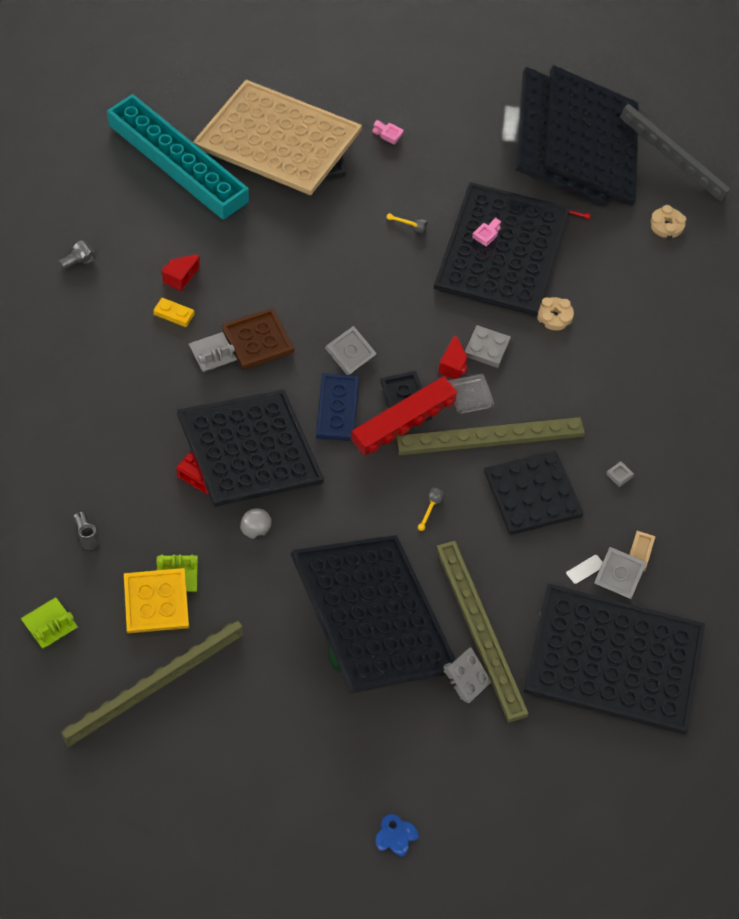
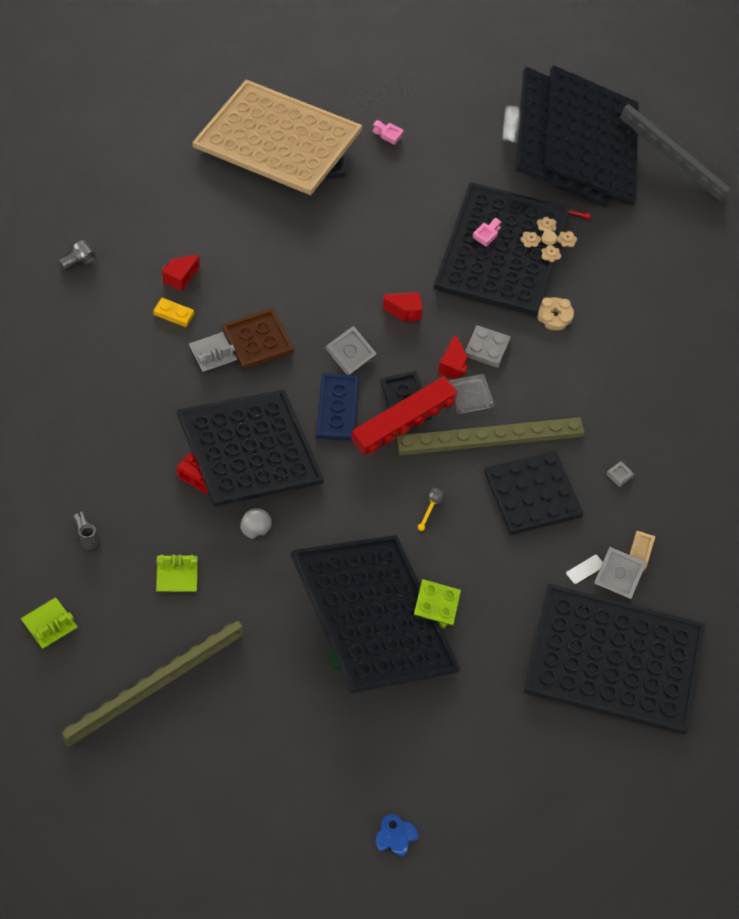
(156, 600): yellow plate -> none
(178, 156): teal brick -> none
(404, 306): none -> red slope
(419, 225): hinge -> none
(437, 602): none -> lime hinge
(467, 675): light grey hinge -> none
(482, 632): olive plate -> none
(549, 238): none -> tan plant
(669, 214): tan plate -> none

